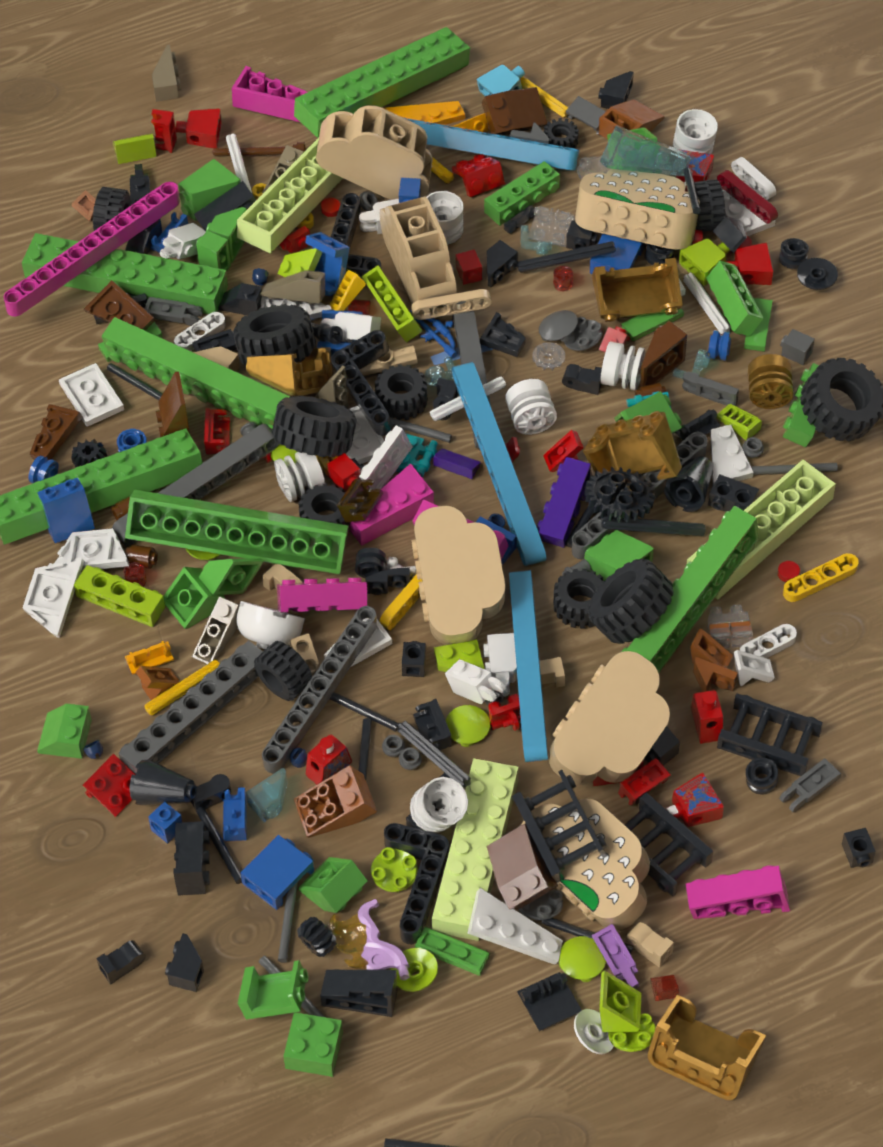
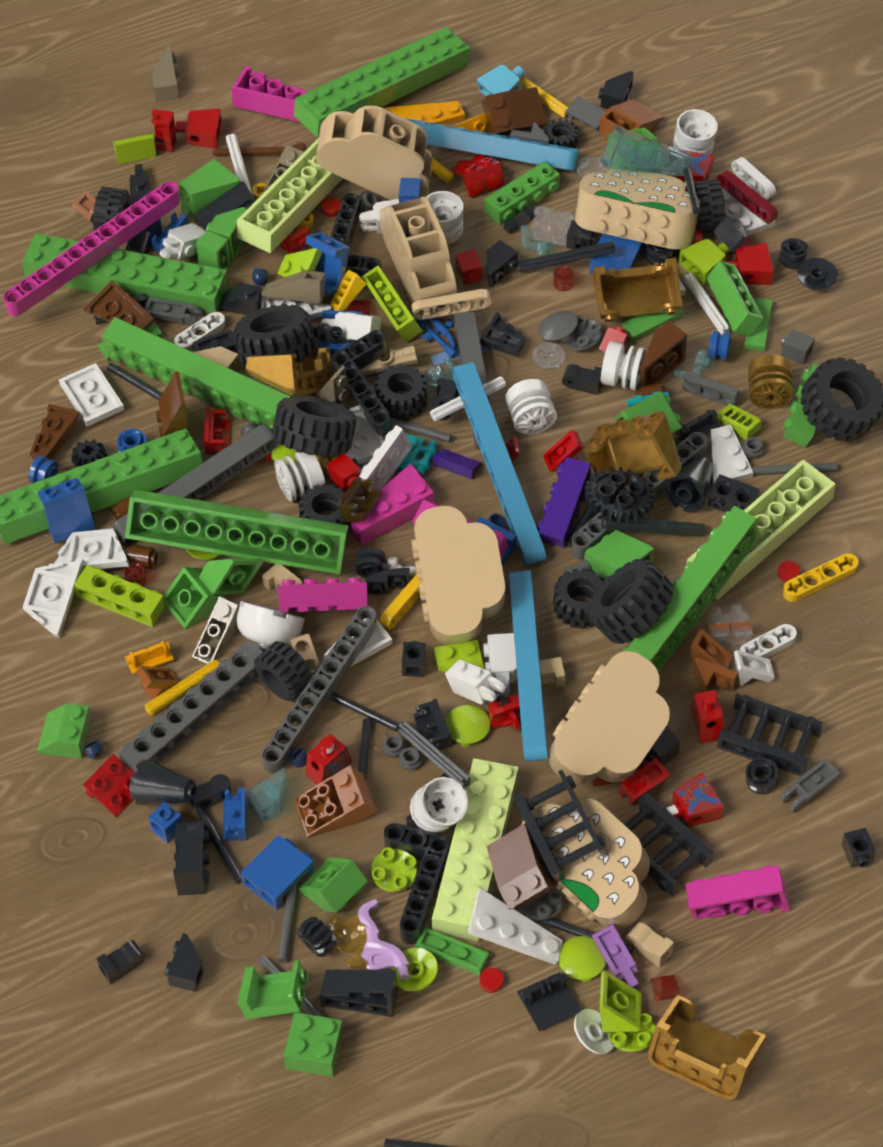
(491, 980): none -> red tile

